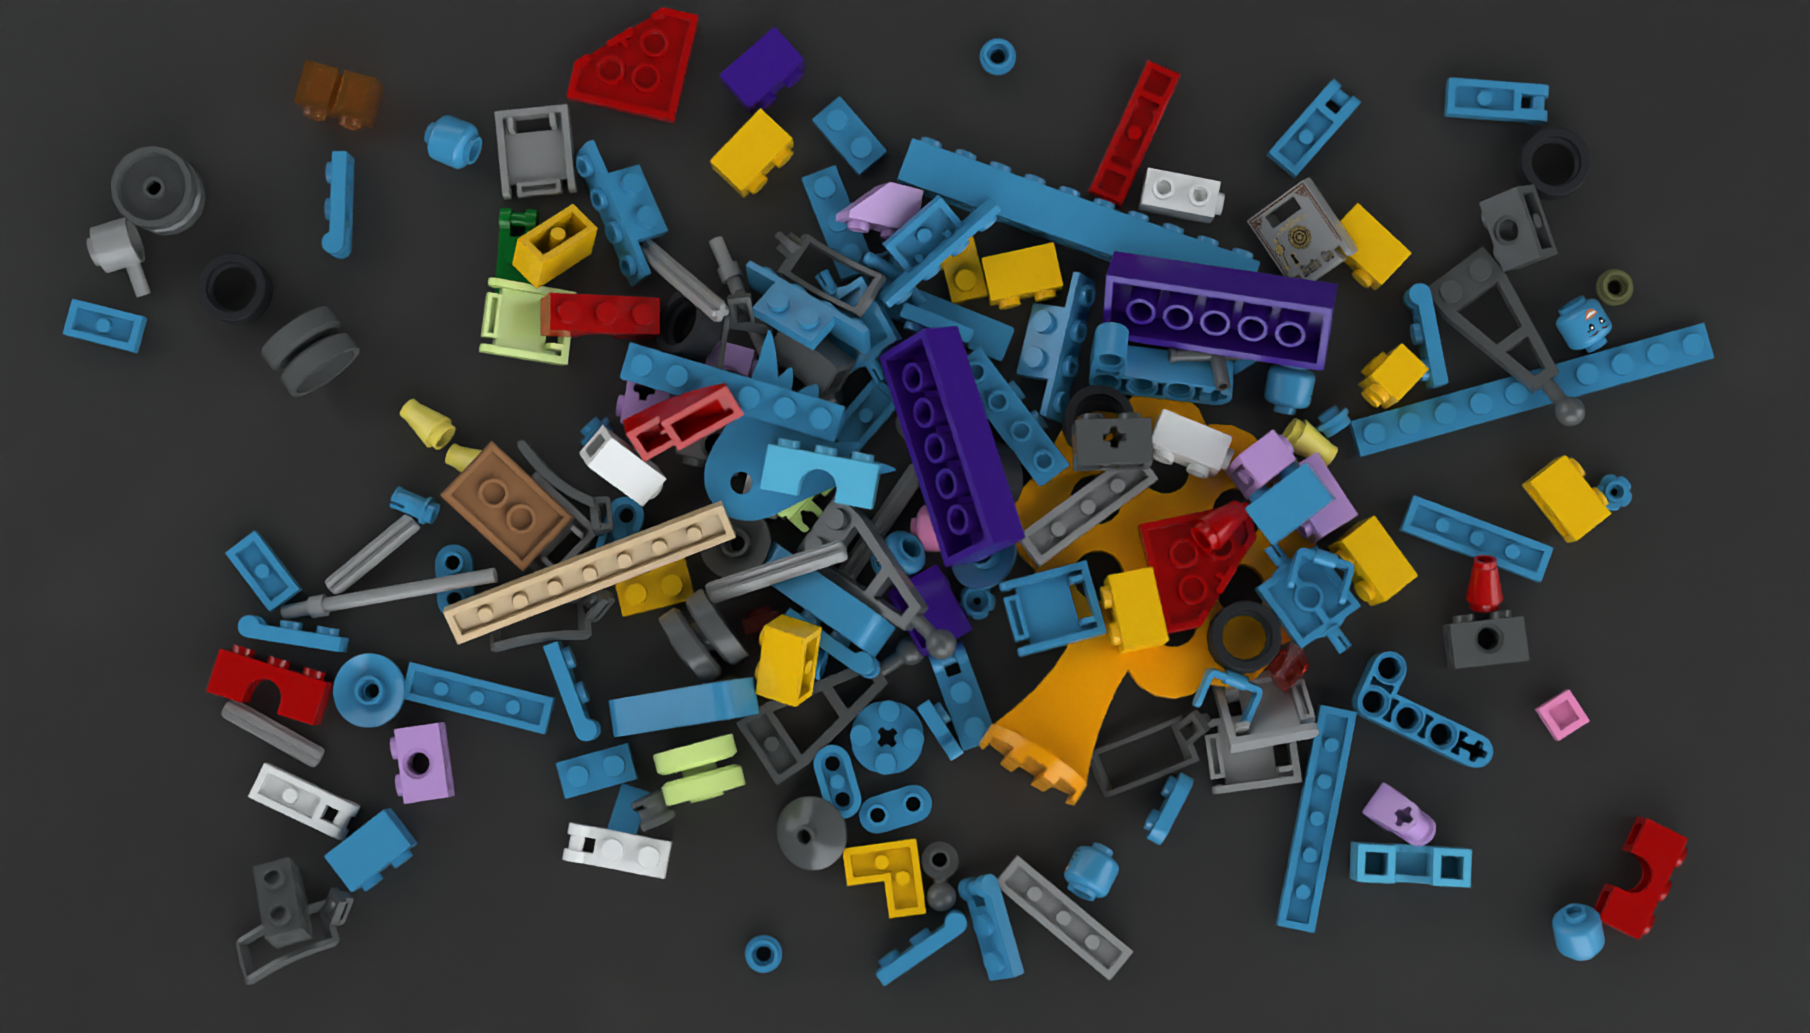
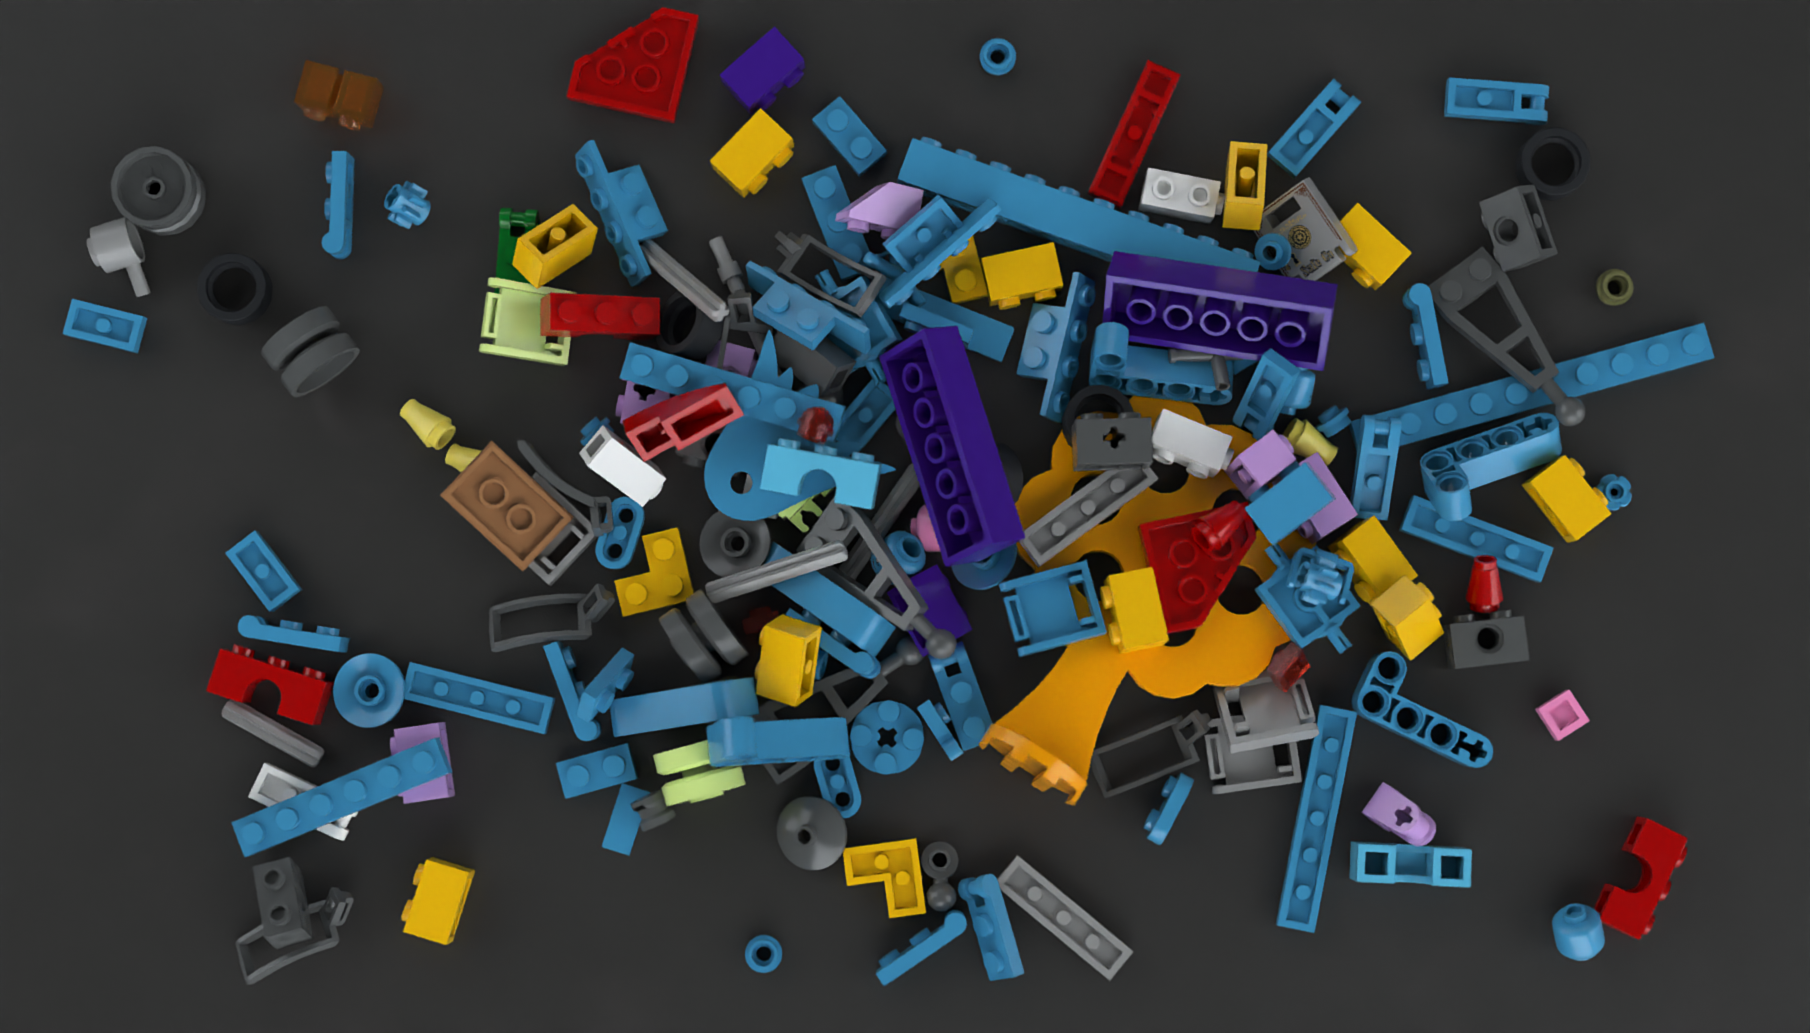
(321, 605): light grey bar -> none
(342, 797): none -> dark azure plate
(371, 850): dark azure brick -> none
(372, 554): light grey axle -> none
(407, 204): none -> dark azure gear
(417, 506): dark azure pin -> none
(437, 900): none -> yellow brick
(441, 567): dark azure plate -> none
(453, 142): dark azure head -> none
(537, 159): light grey container -> none
(589, 572): tan plate -> none
(602, 690): none -> dark azure plate
(618, 850): white plate -> none
(747, 742): none -> dark azure beam
(815, 425): none -> clear red plate
(895, 809): dark azure plate -> none
(977, 611): dark azure plate -> none
(1014, 422): dark azure bracket -> none
(1091, 871): dark azure head -> none
(1232, 679): dark azure piece -> none
(1245, 185): none -> yellow brick
(1264, 617): black tyre -> none
(1266, 394): none -> dark azure plate
(1282, 248): none -> dark azure plate
(1318, 580): none -> dark azure gear
(1375, 467): none -> dark azure plate
(1390, 376): yellow brick -> none
(1408, 616): none -> yellow brick
(1484, 458): none -> dark azure beam
(1583, 324): dark azure head -> none

